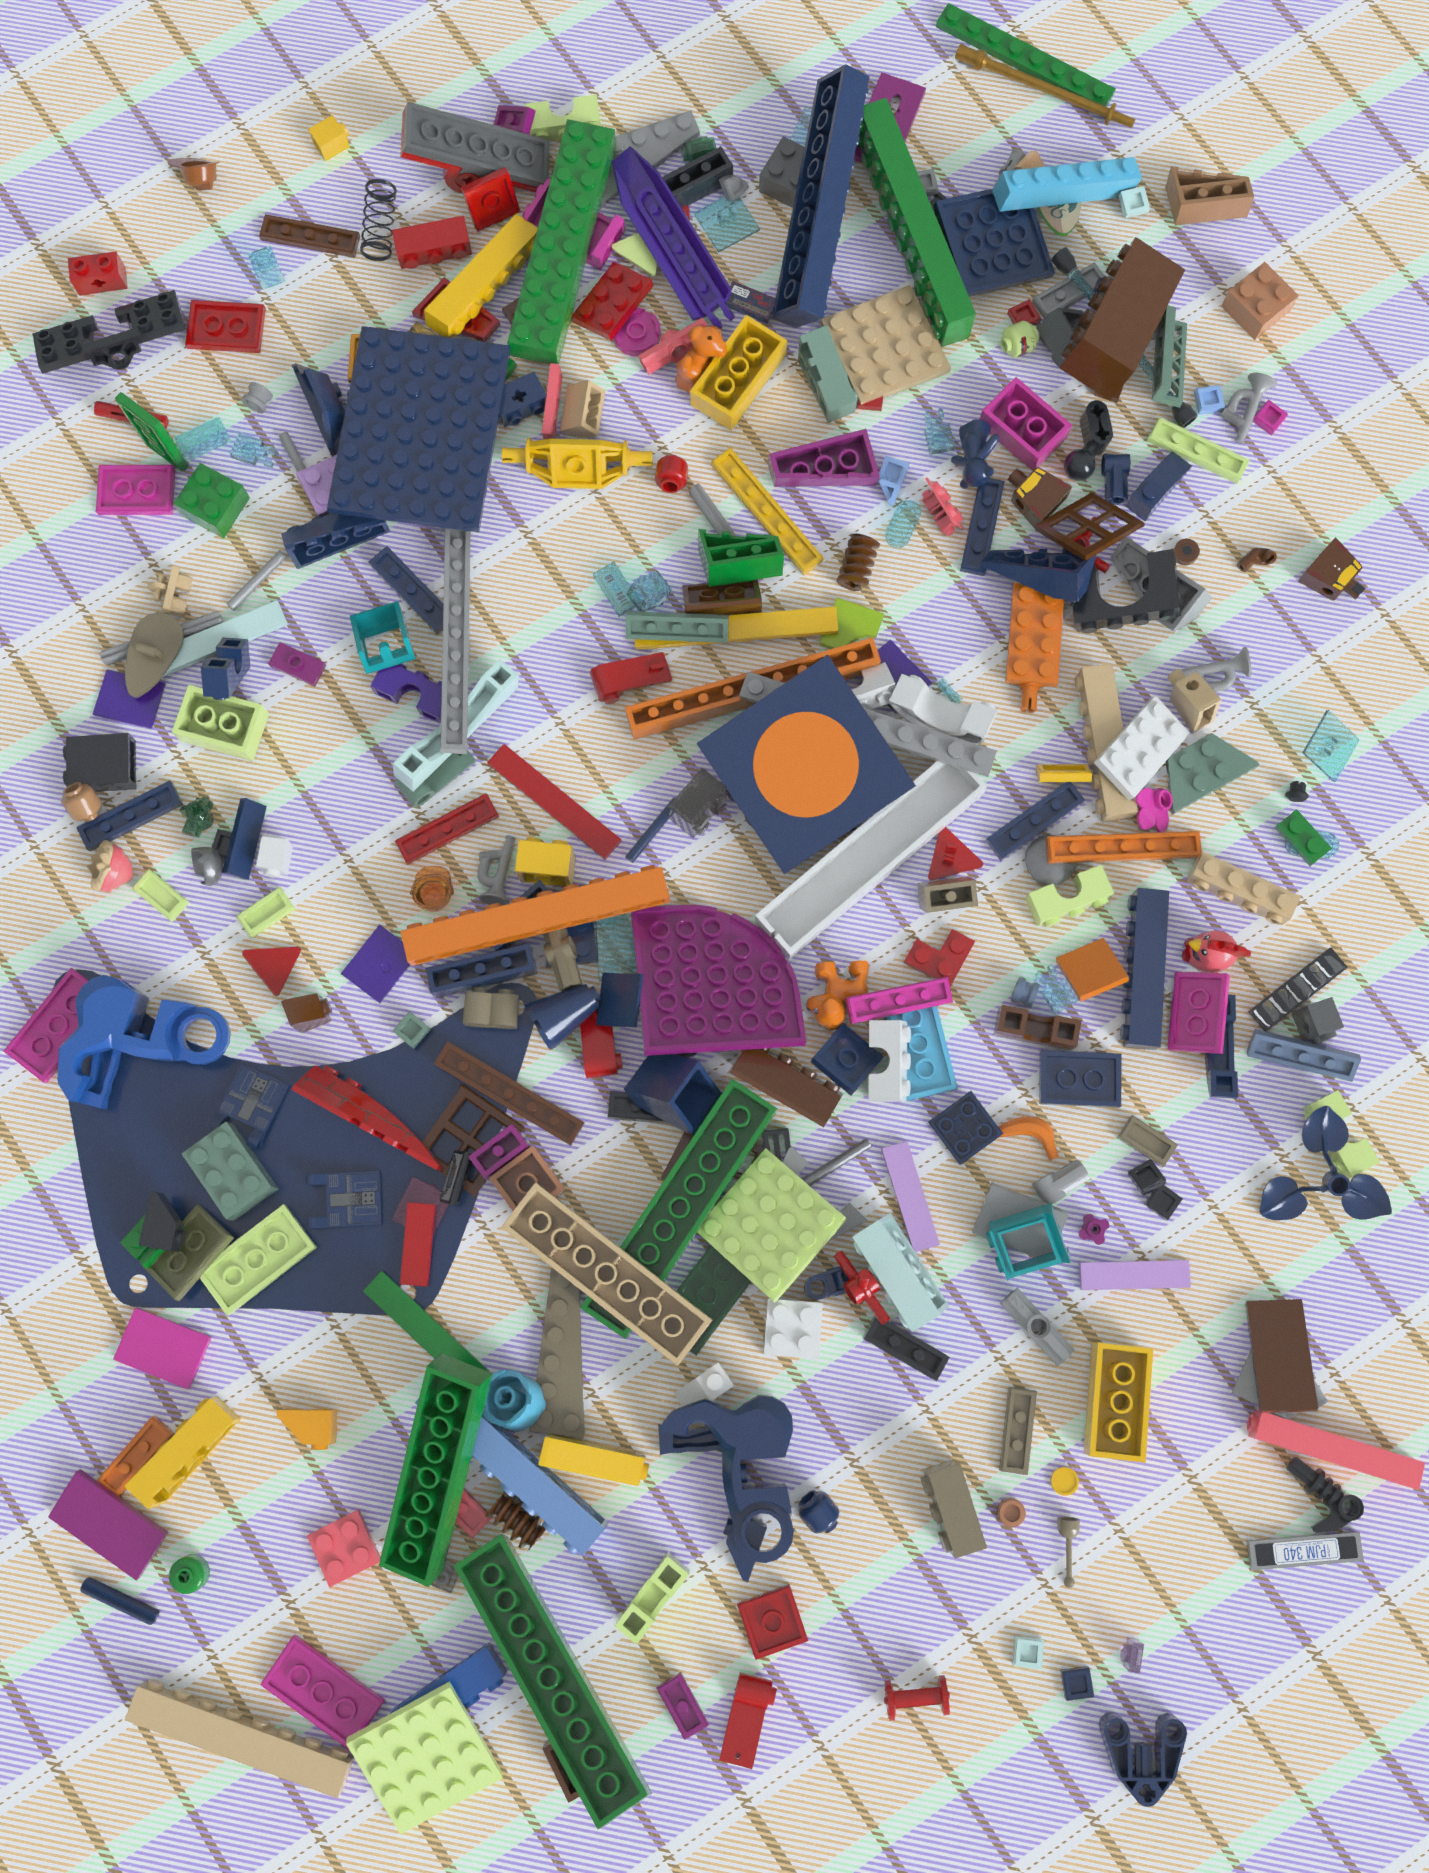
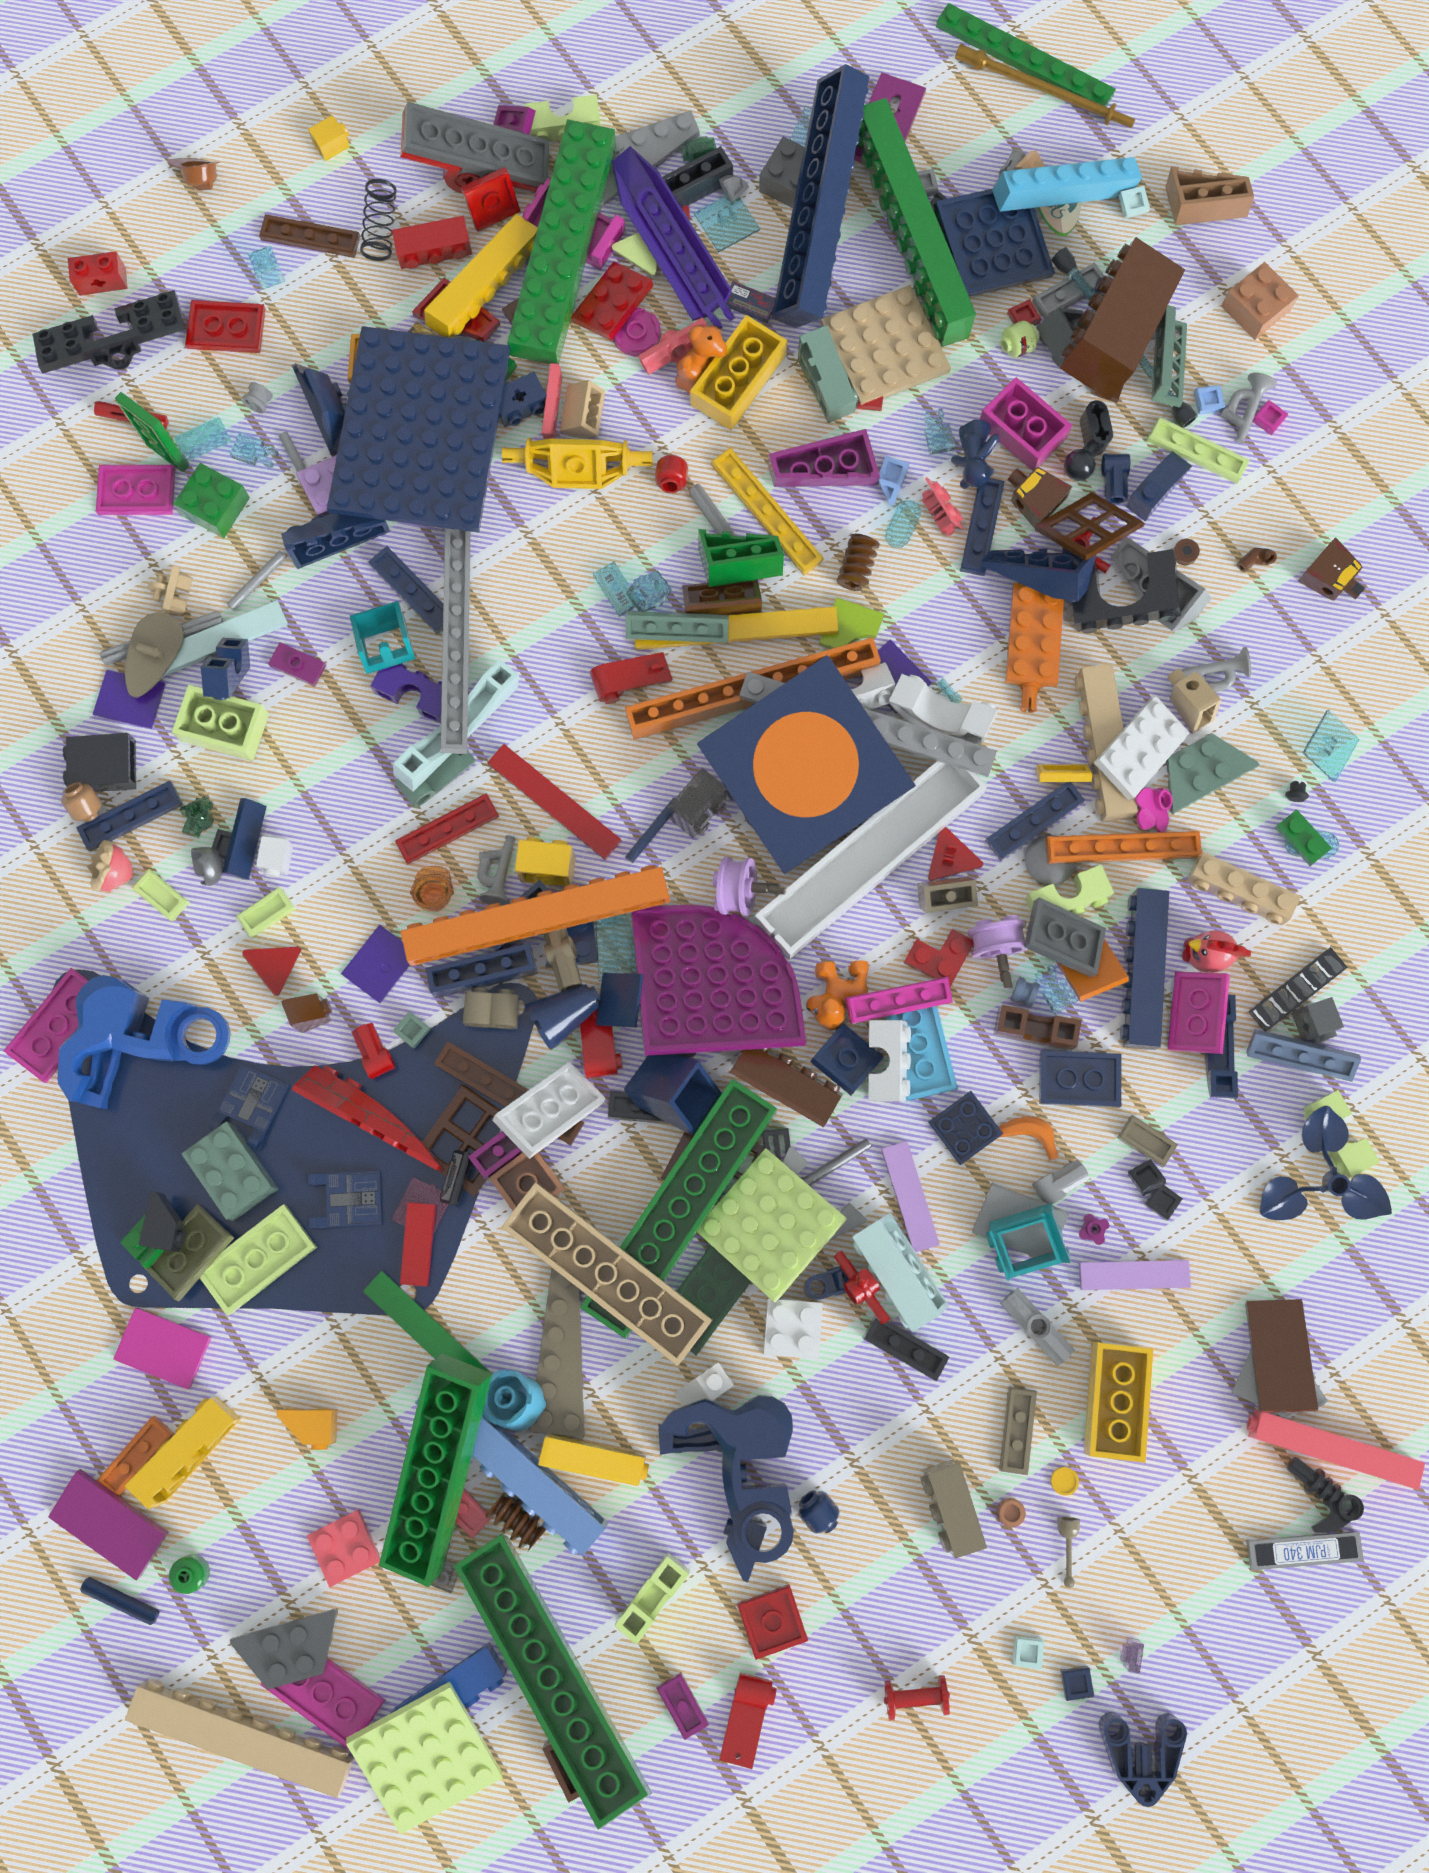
(288, 1649): none -> dark grey wing
(375, 1056): none -> red piece
(548, 1109): none -> white plate
(738, 885): none -> lavender wheel
(999, 941): none -> lavender wheel
(1065, 937): none -> dark grey plate

